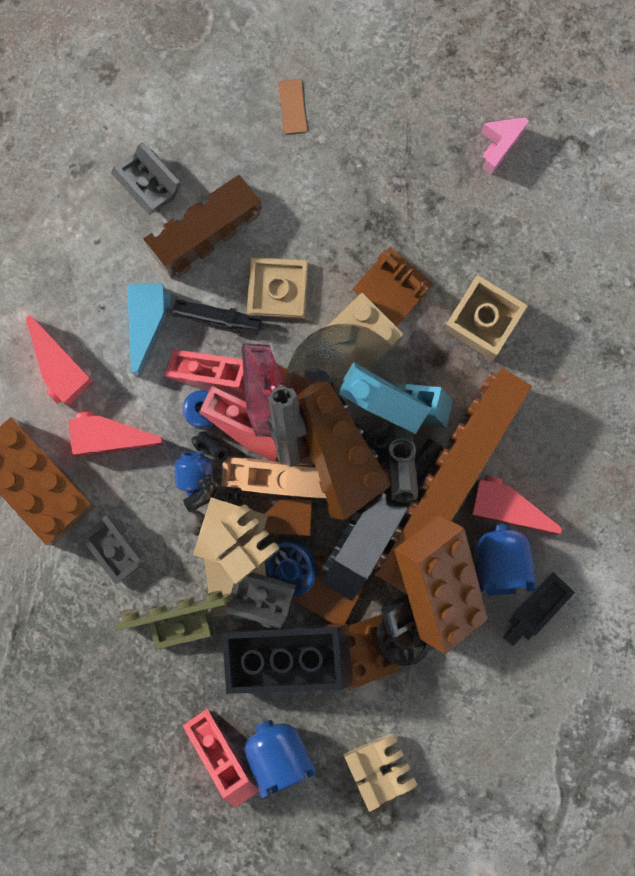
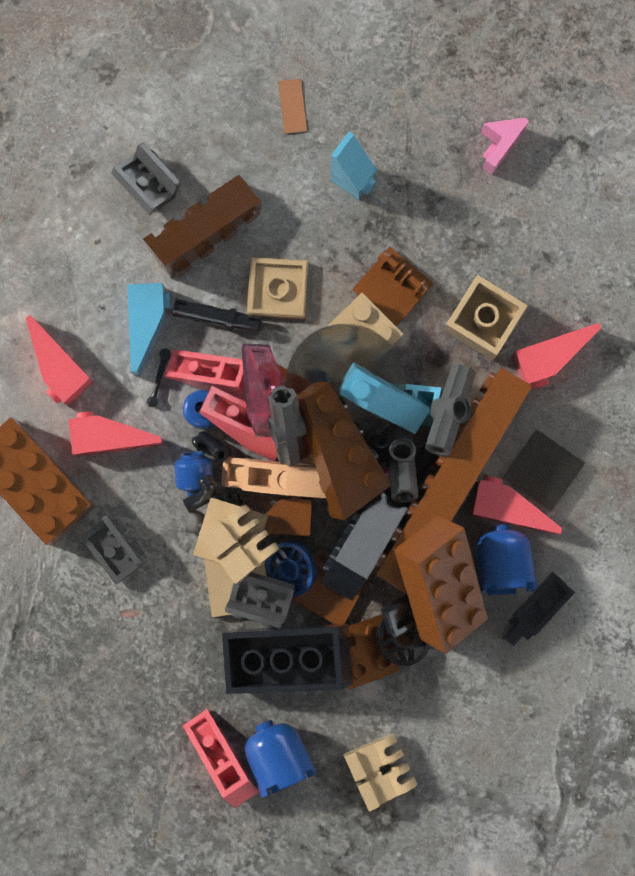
(165, 355): none -> black hinge
(177, 624): olive bracket -> none
(352, 168): none -> medium azure slope
(450, 410): none -> dark grey piece
(543, 470): none -> clear smoke tile
(545, 359): none -> coral slope

